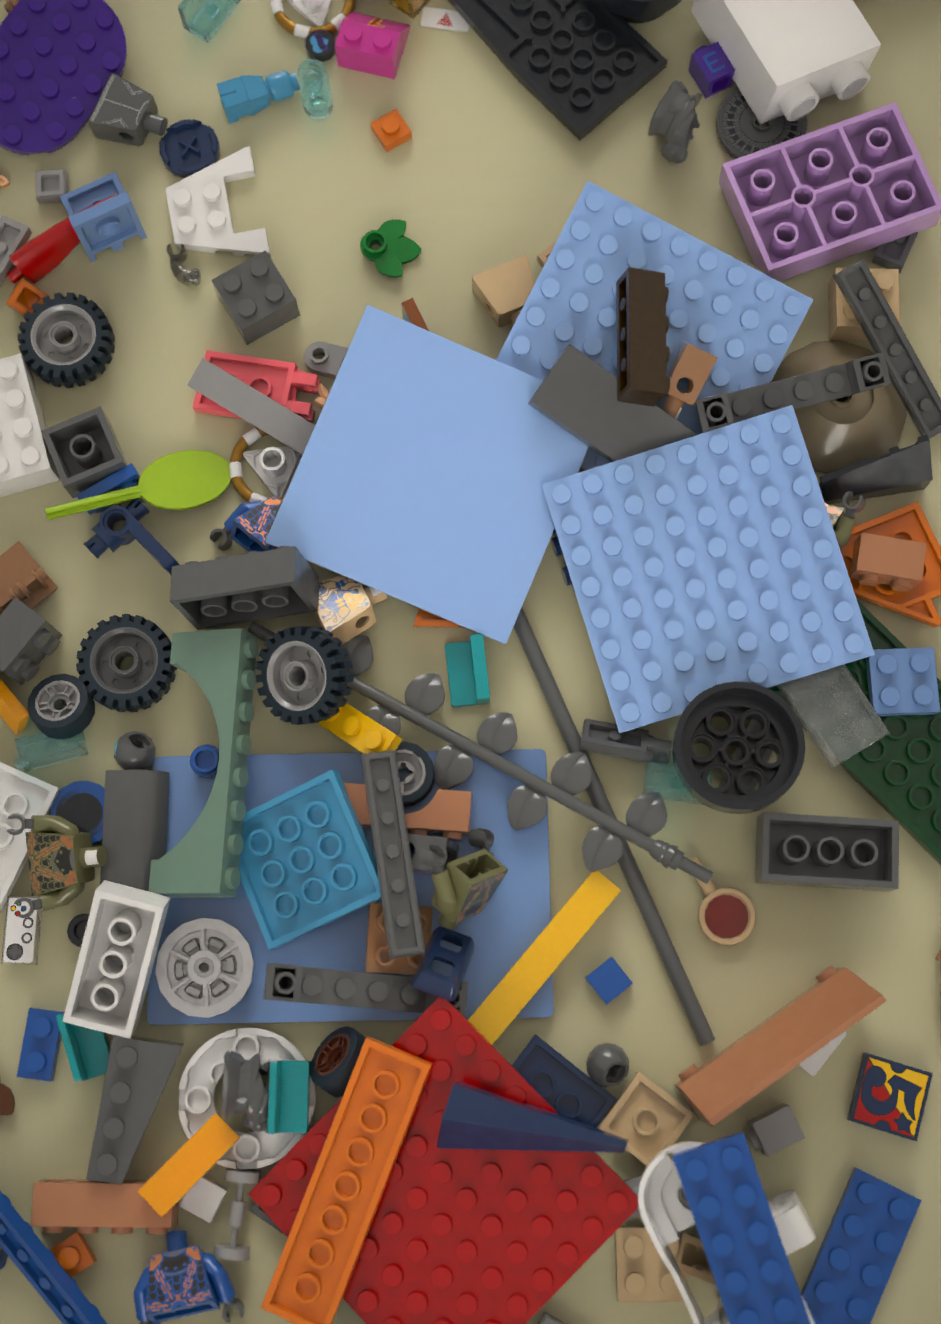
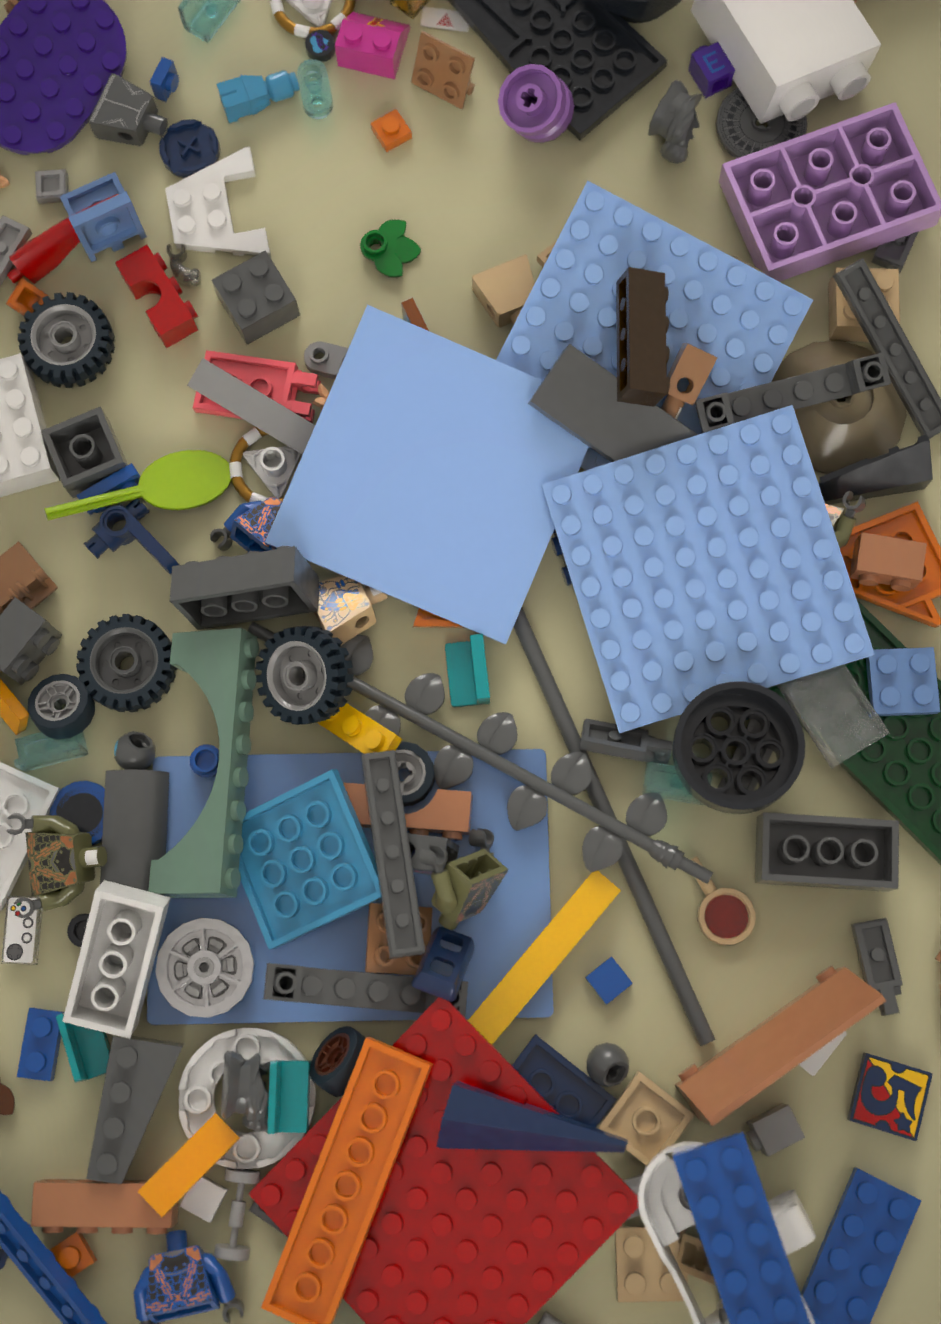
(146, 275): none -> red arch
(164, 79): none -> blue plate
(443, 70): none -> medium nougat hinge
(536, 103): none -> medium lavender wheel
(879, 961): none -> dark grey hinge

